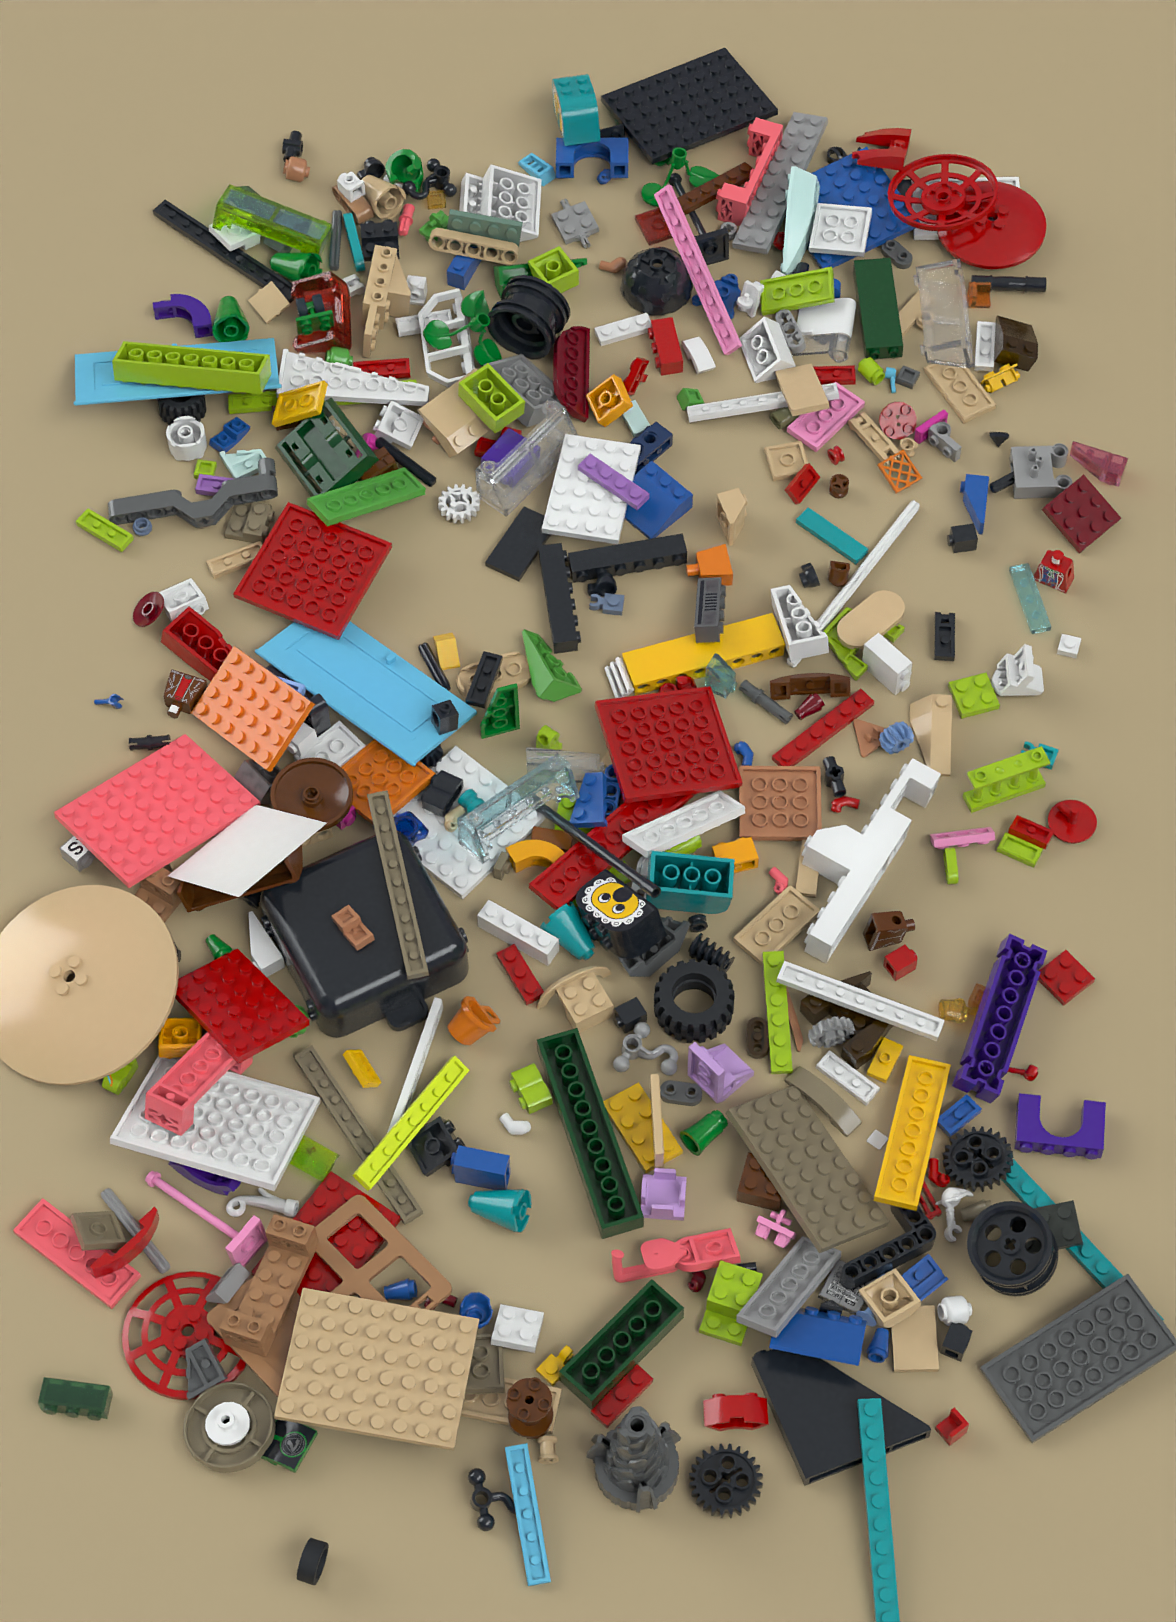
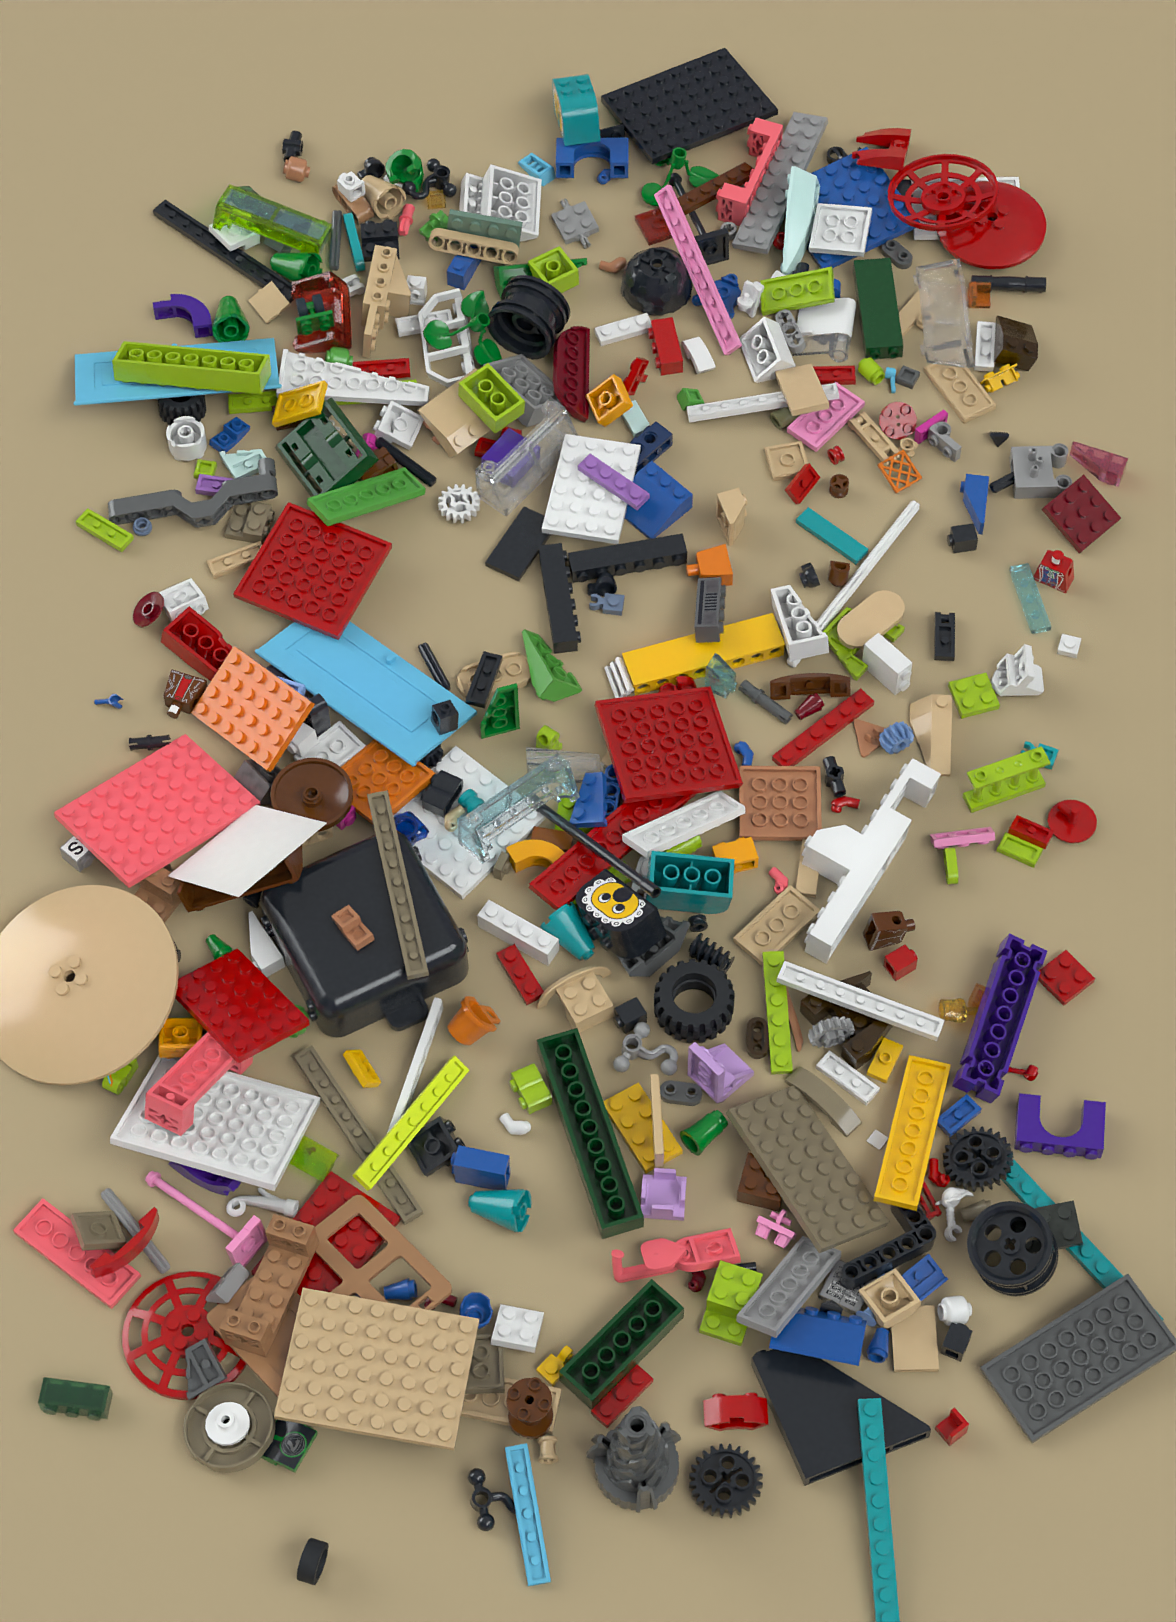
(446, 651): yellow slope -> none

